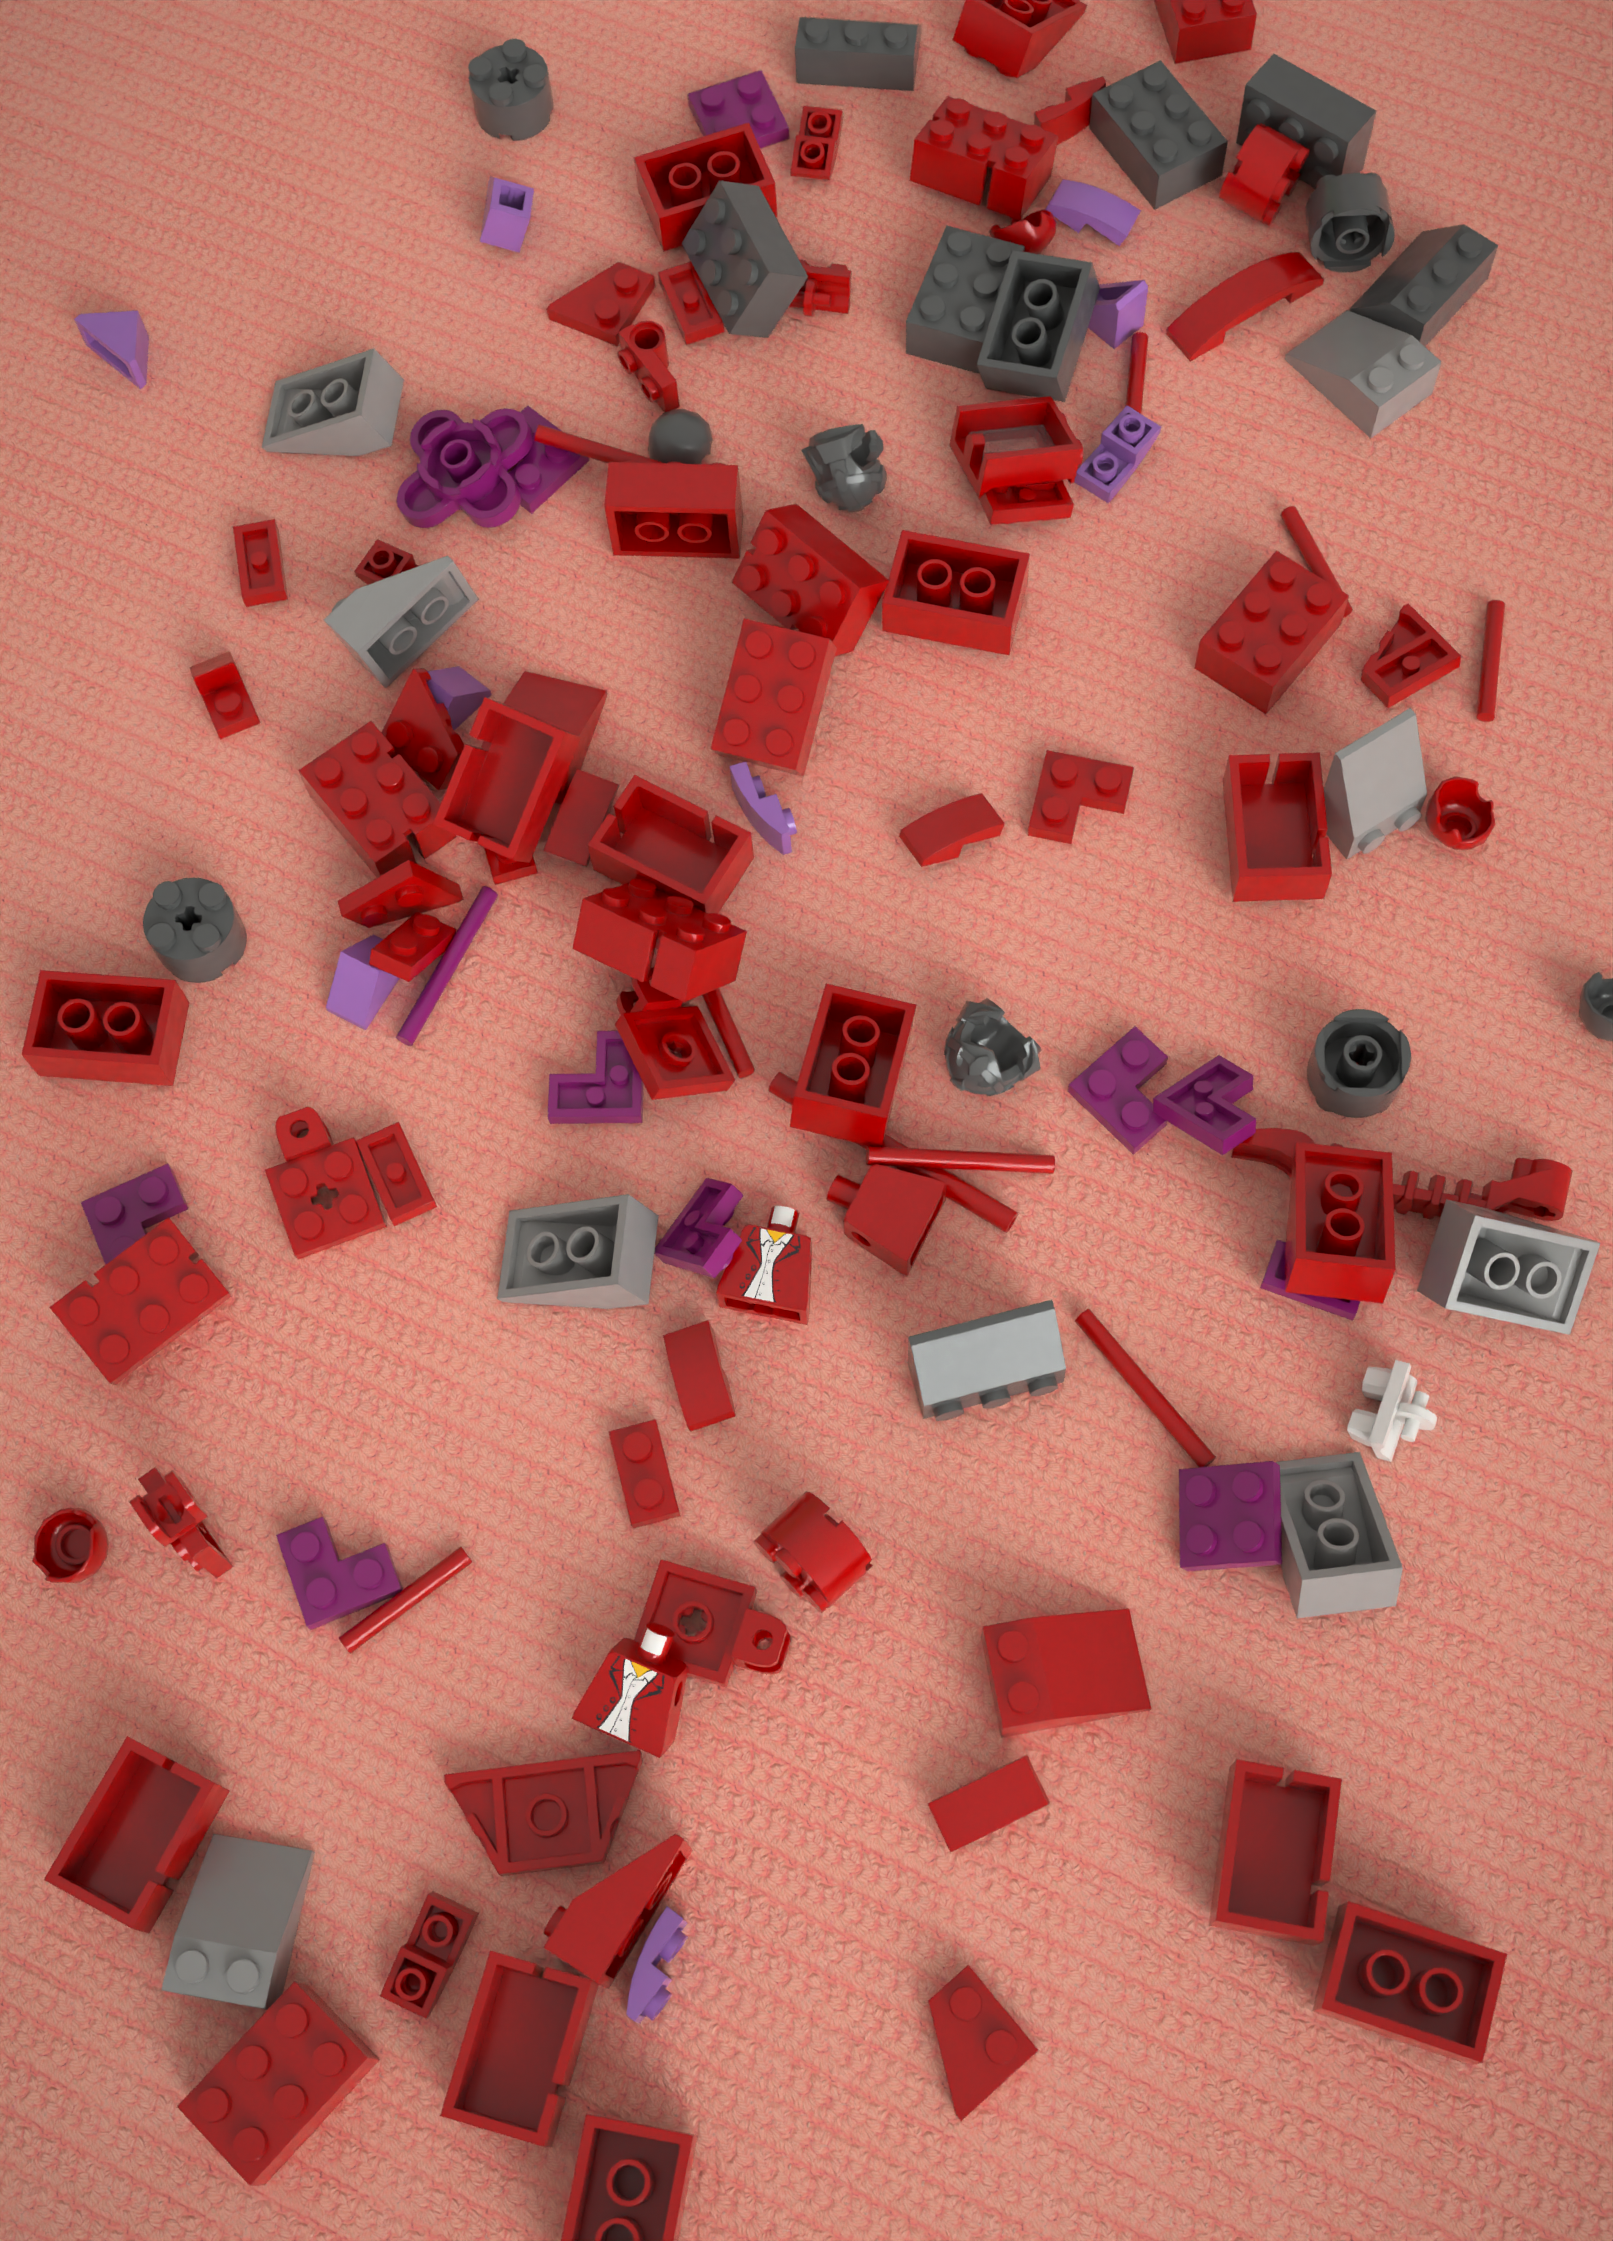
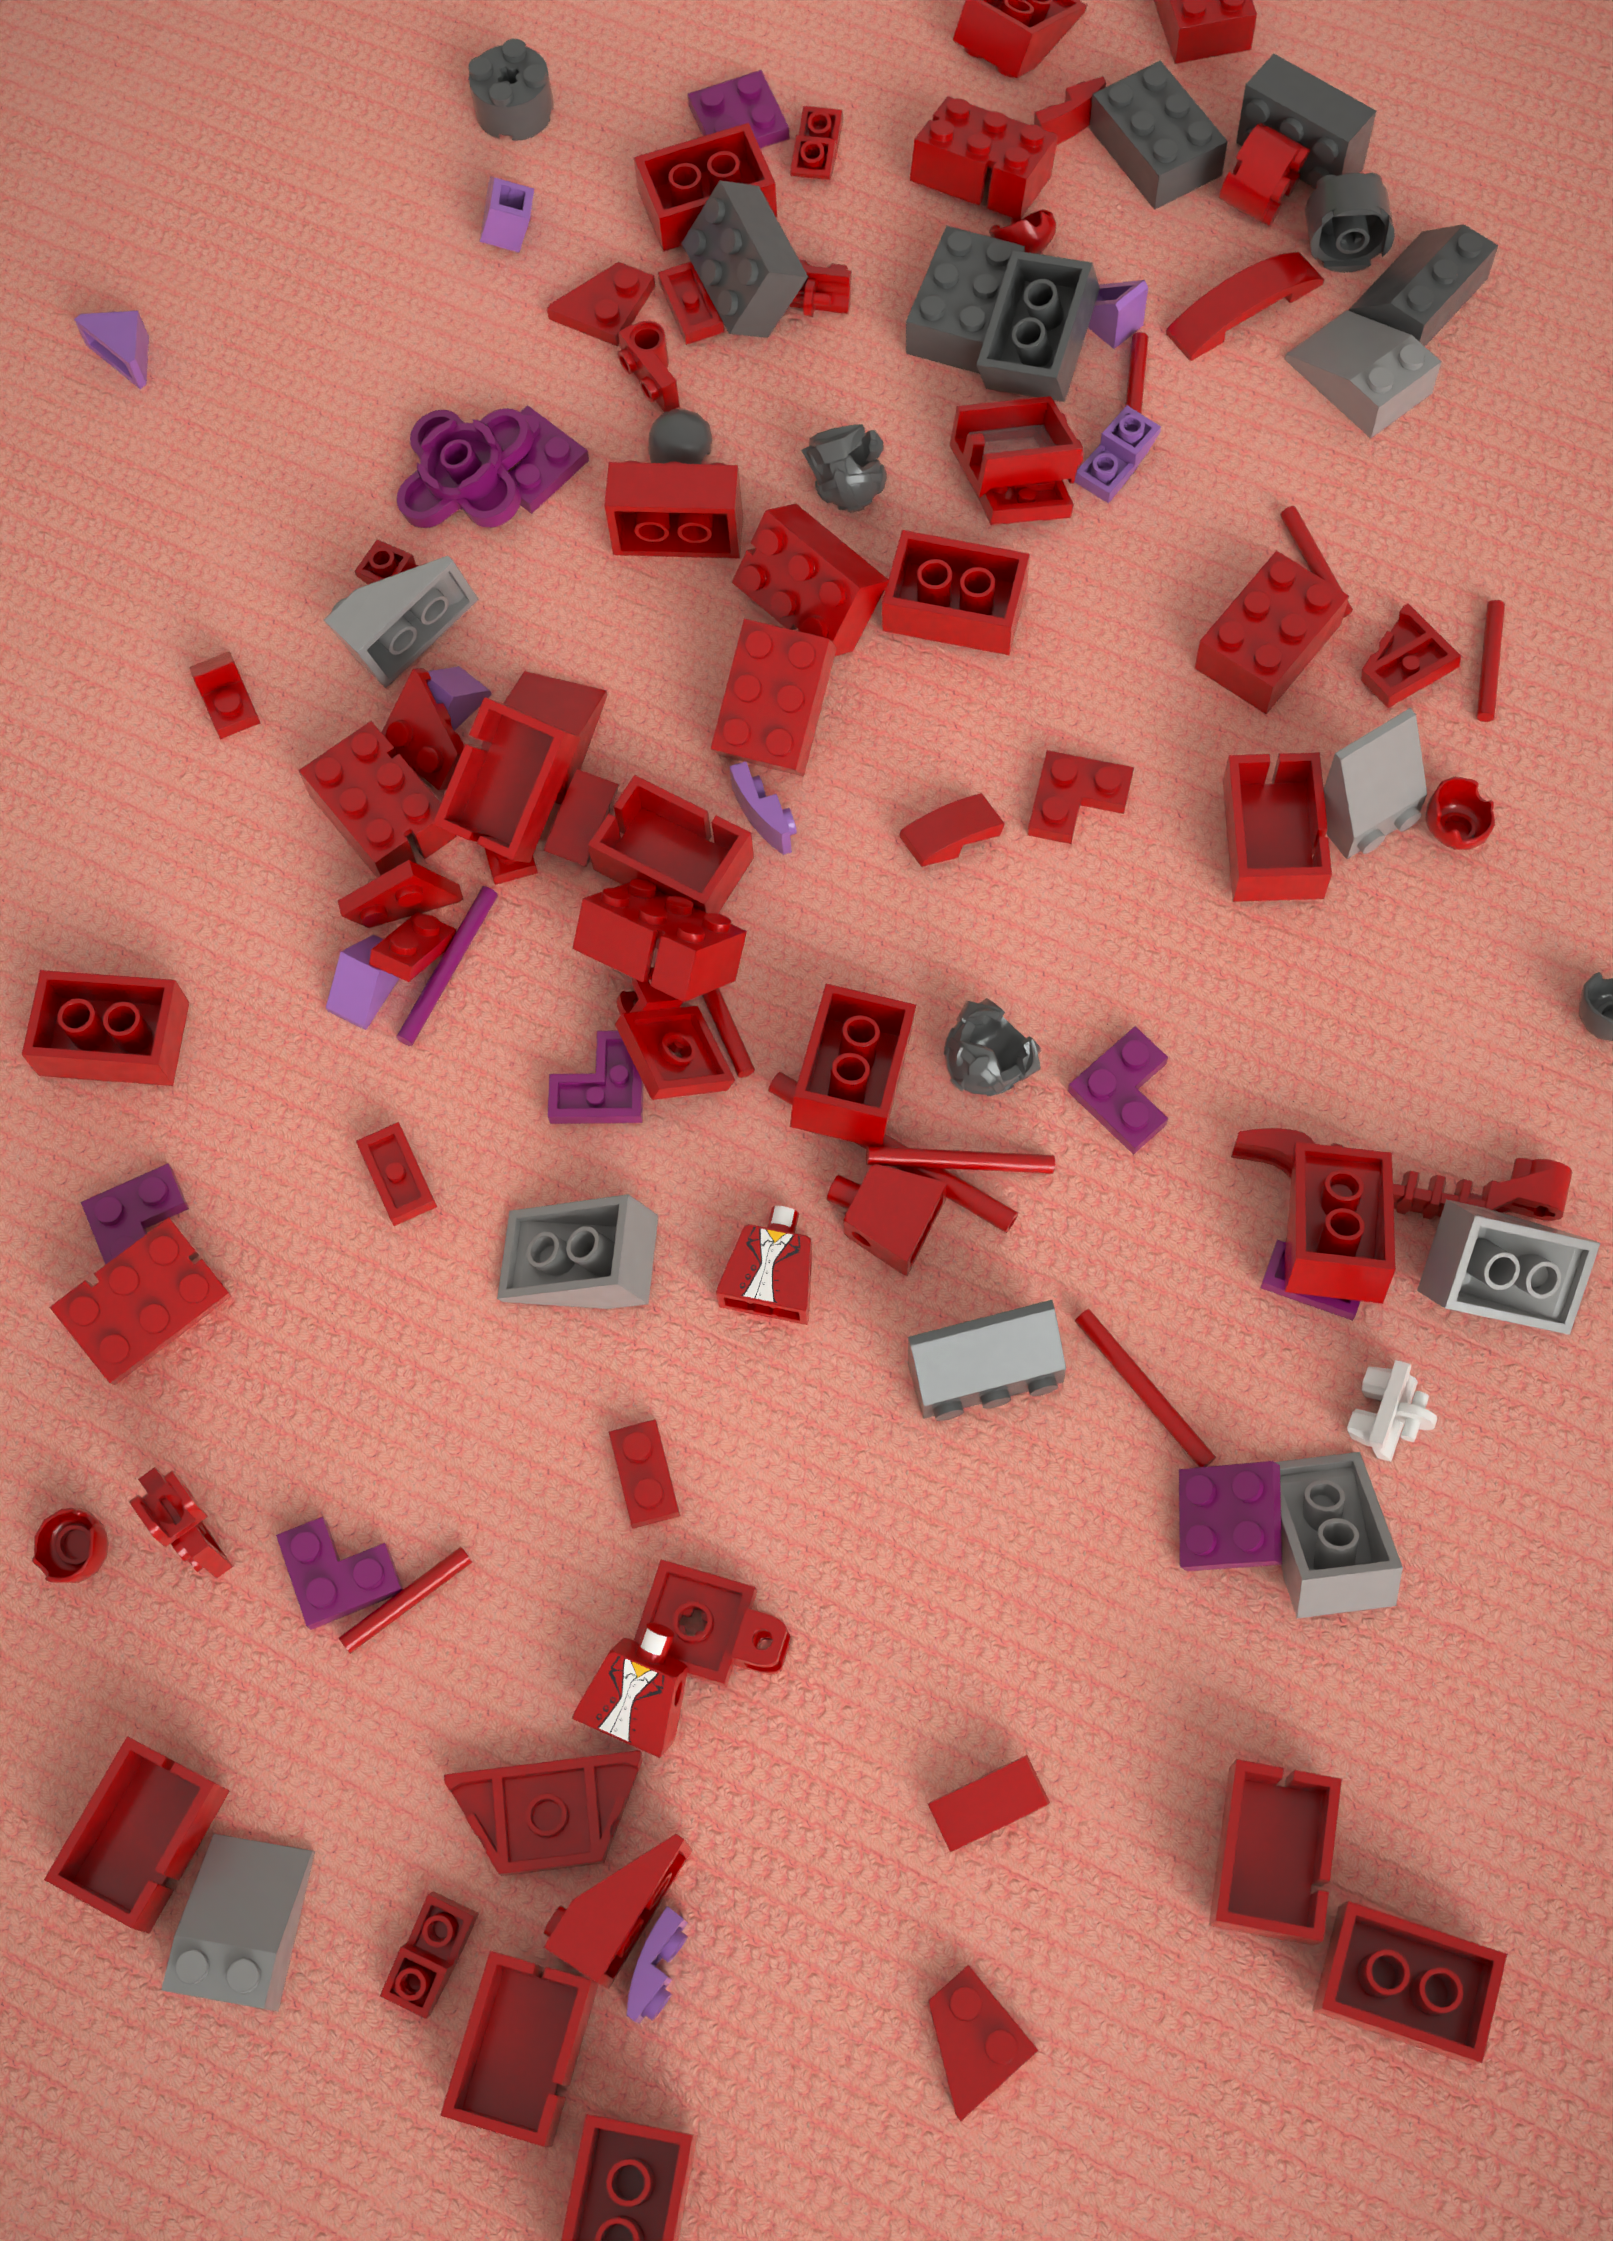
(194, 929): dark grey brick -> none
(260, 563): red plate -> none
(278, 2084): red brick -> none
(316, 1164): red plate -> none
(336, 408): light grey slope -> none
(586, 447): red bar -> none
(697, 1236): magenta plate -> none
(699, 1376): red slope -> none
(815, 1551): red brick -> none
(857, 53): dark grey slope -> none
(1064, 1670): red slope -> none
(1082, 204): medium lavender slope -> none
(1204, 1105): magenta plate -> none
(1381, 1057): dark grey brick -> none

